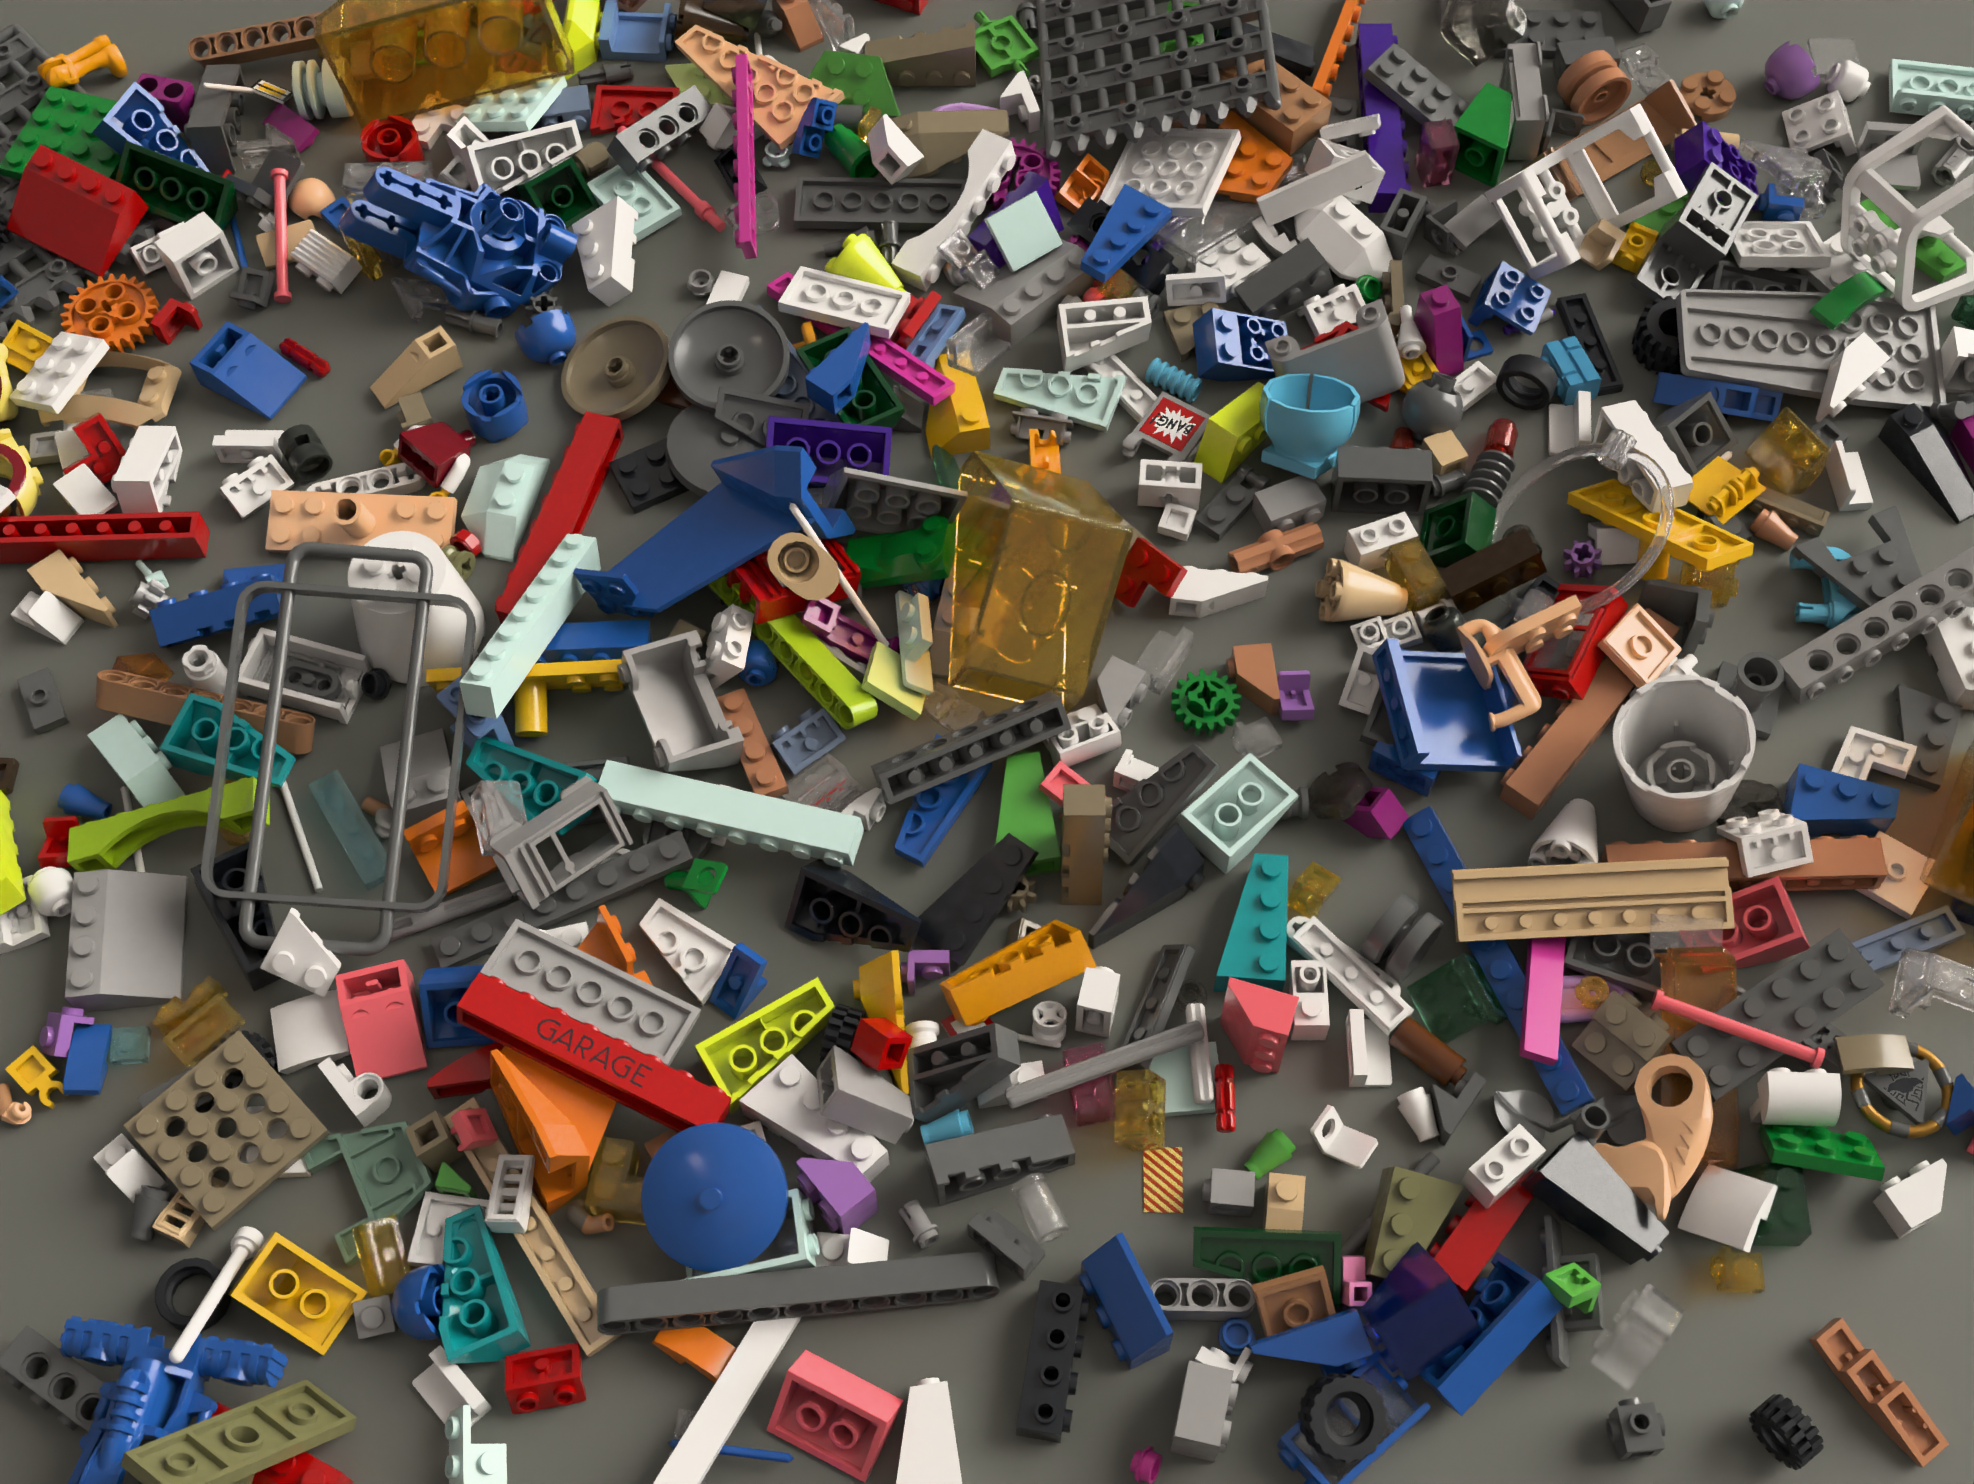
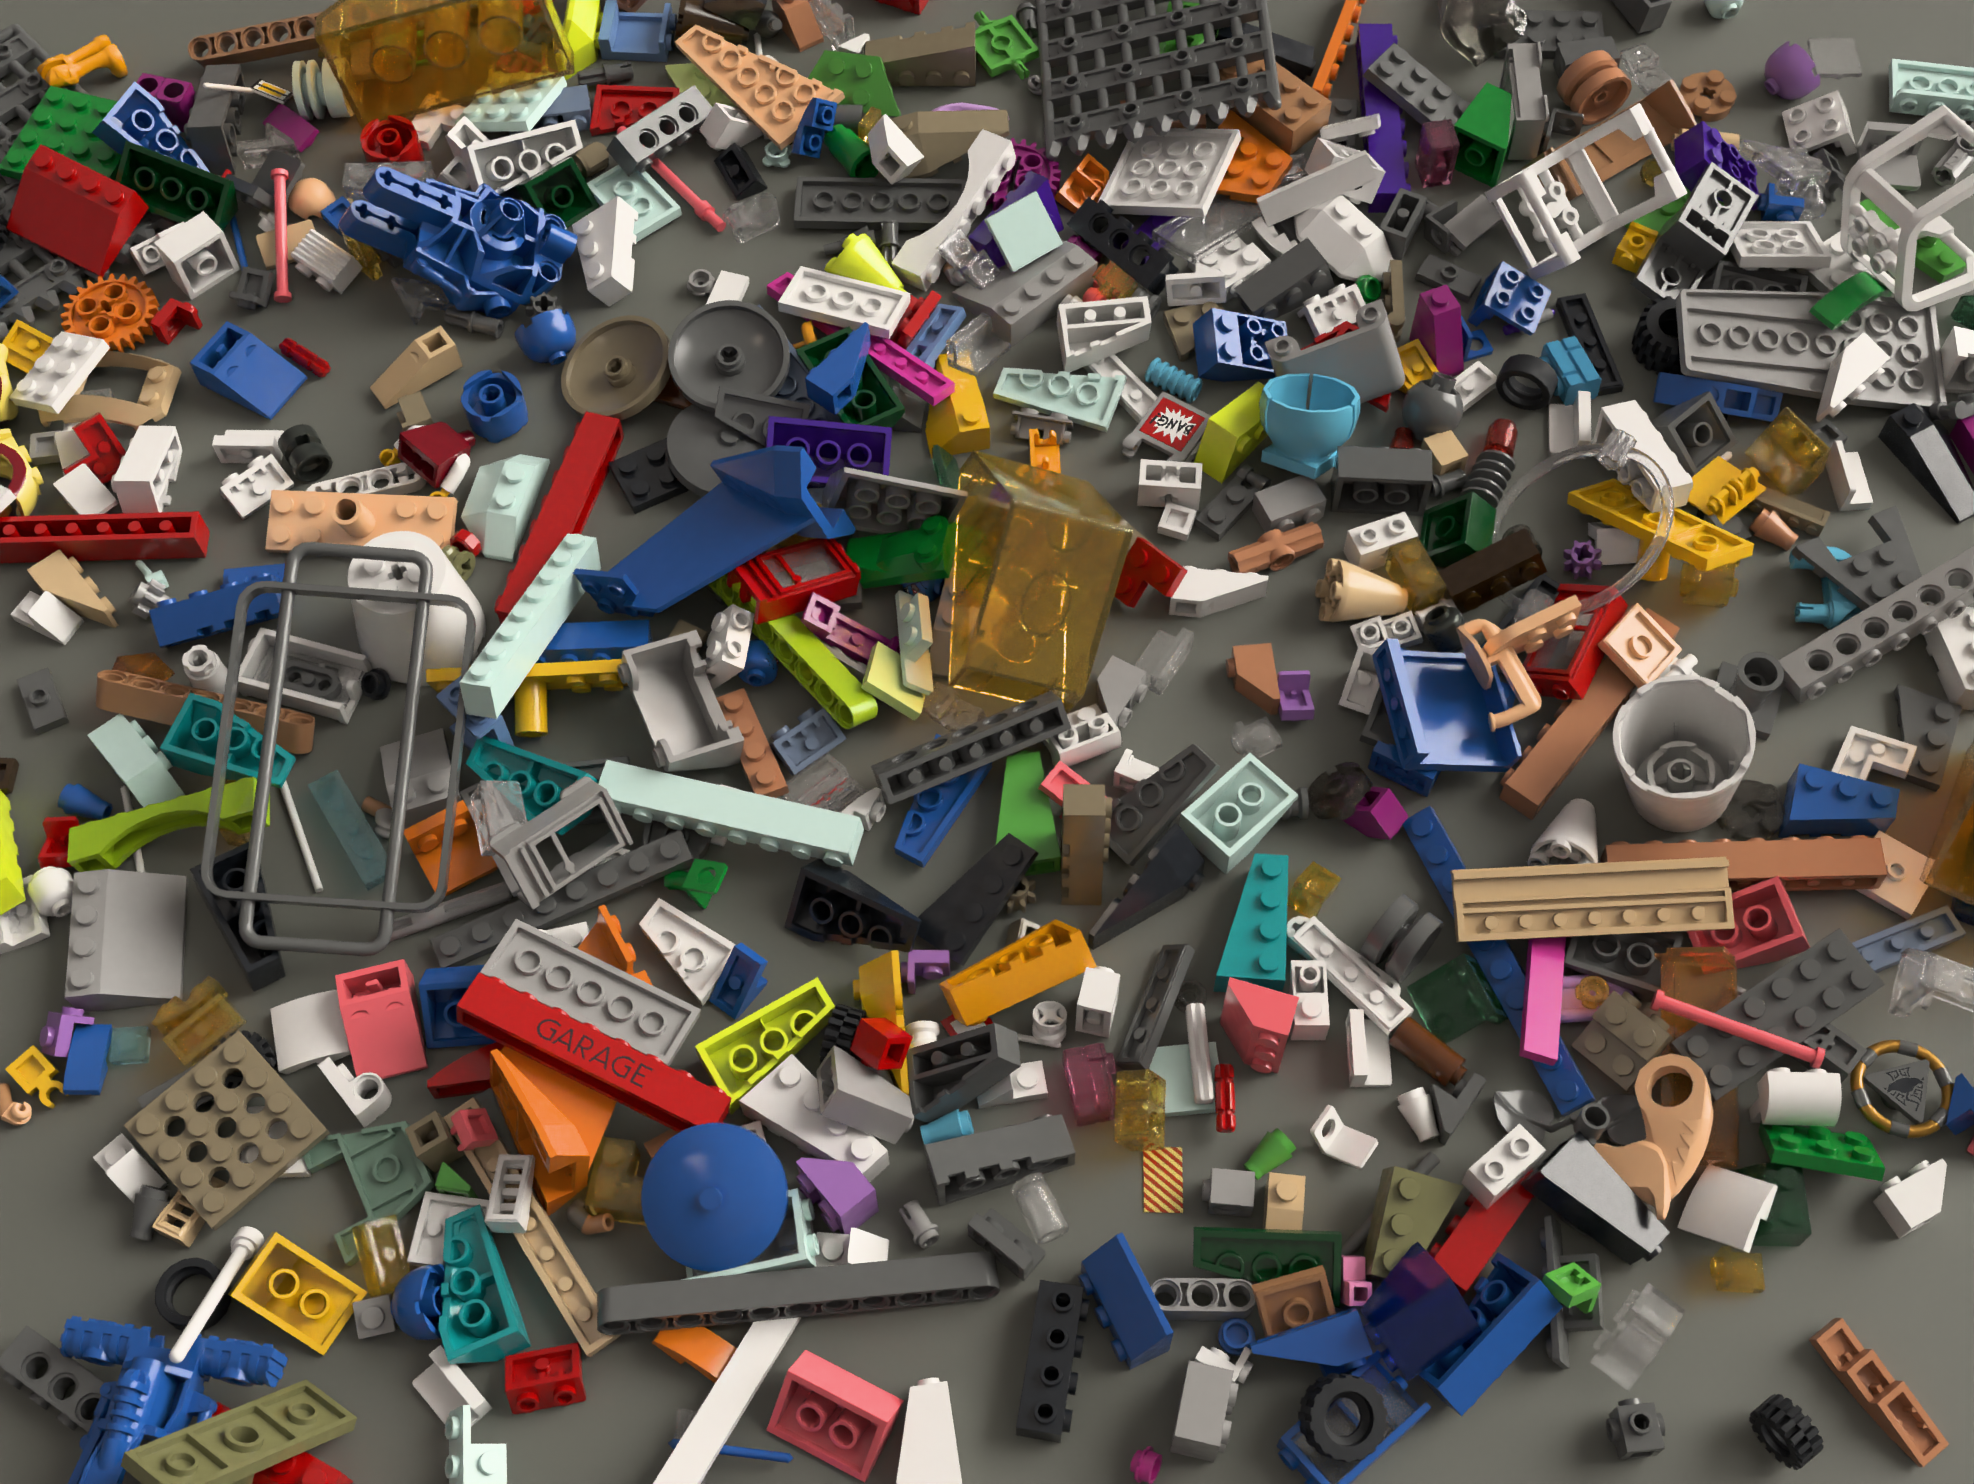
(301, 957): white wing -> none
(745, 164): dark pink plate -> none
(803, 566): tan piece -> none
(842, 580): white axle -> none
(1020, 100): white slope -> none
(1104, 1064): light grey axle -> none
(1123, 232): blue wing -> none
(1192, 708): green gear -> none
(1410, 341): white cone -> none
(1601, 244): tan panel -> none
(1683, 607): dark grey bracket -> none
(1684, 931): clear slope -> none
(1769, 841): white bracket -> none
(1848, 79): white head -> none
(1873, 1053): dark tan slope -> none

